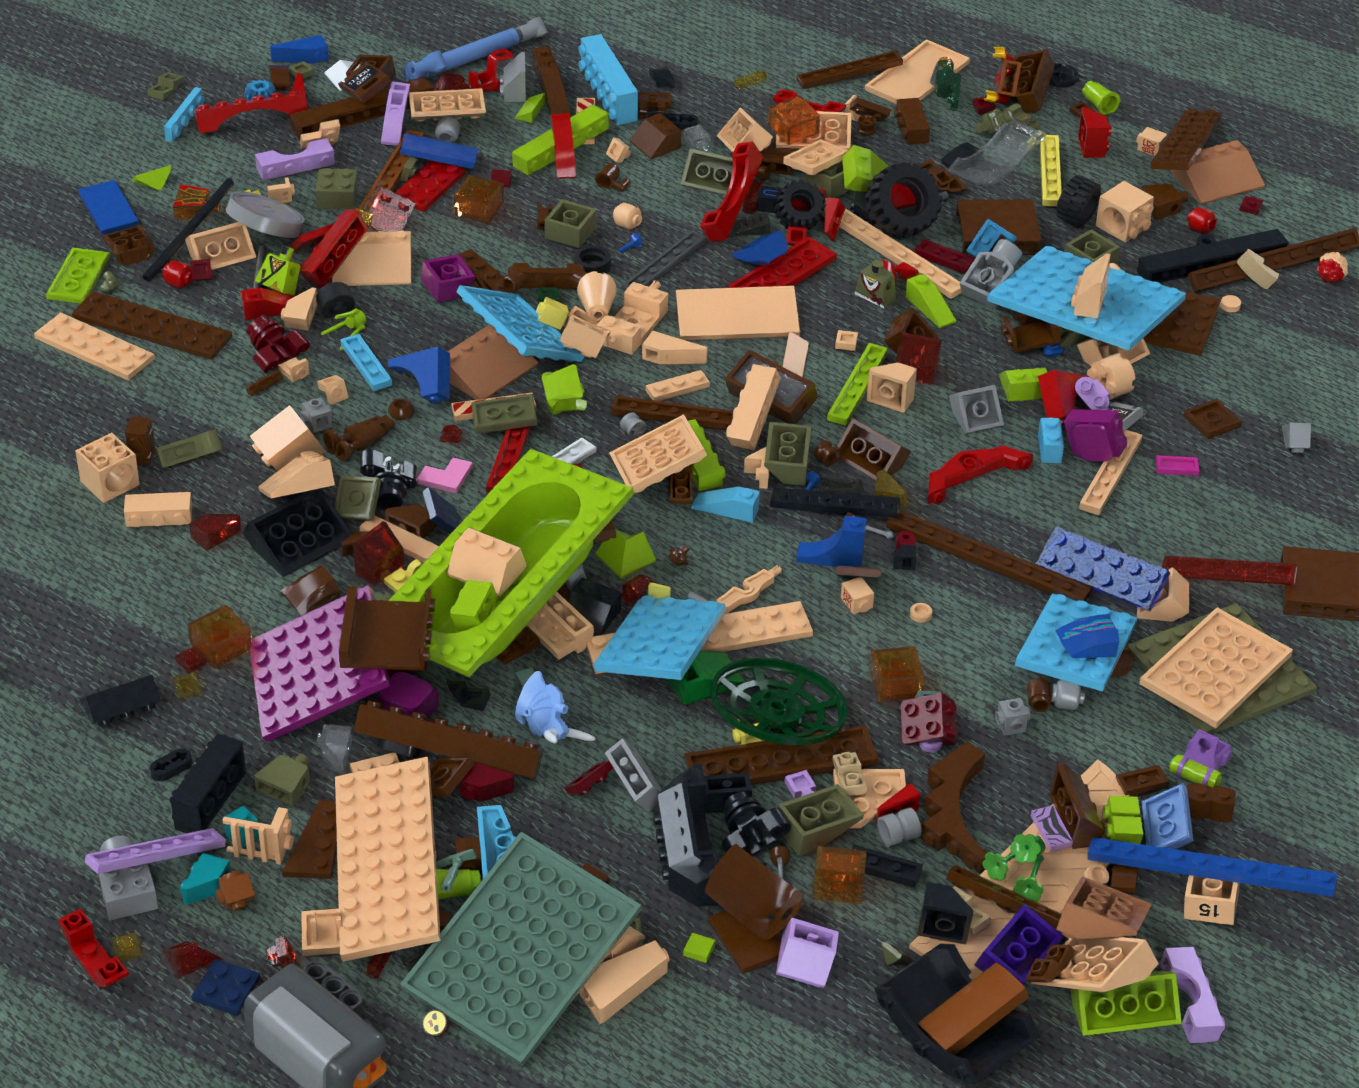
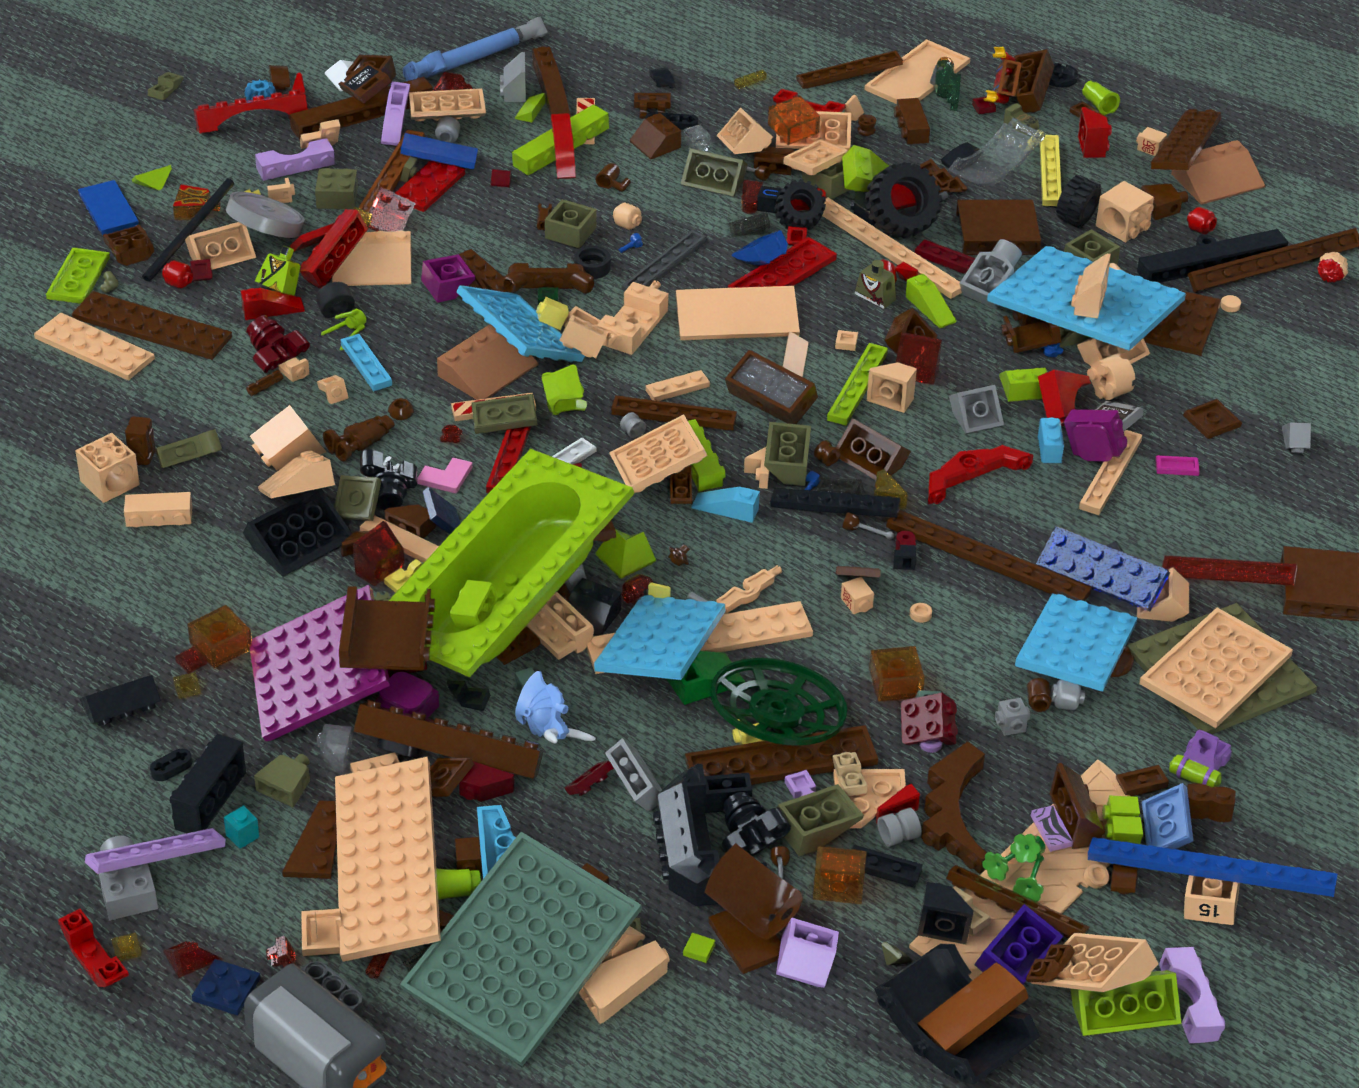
(183, 114): medium azure plate -> none
(204, 878): teal slope -> none
(214, 529): clear red slope -> none
(235, 890): dark orange brick -> none
(260, 260): flat silver bar -> none
(273, 838): light nougat plate -> none
(300, 310): light nougat slope -> none
(303, 68): olive plate -> none
(308, 50): blue slope -> none
(311, 591): reddish brown slope -> none
(316, 415): light grey brick -> none
(431, 370): blue arch -> none
(435, 1023): tile -> none
(456, 860): sand green piece -> none
(479, 199): clear orange brick -> none
(486, 560): light nougat slope -> none
(488, 78): red piece -> none
(596, 294): light nougat cone -> none
(608, 79): medium azure brick -> none
(618, 150): light nougat tile -> none
(672, 350): light nougat slope -> none
(745, 166): red arch -> none
(753, 407): light nougat brick -> none
(833, 217): red slope -> none
(840, 549): blue arch -> none
(865, 107): reddish brown plate -> none
(988, 237): dark azure plate -> none
(993, 120): olive gear -> none
(1090, 637): blue slope -> none
(1093, 393): lavender bracket -> none
(1101, 912): nougat slope -> none
(1251, 205): dark red plate -> none
(1253, 266): tan slope -> none

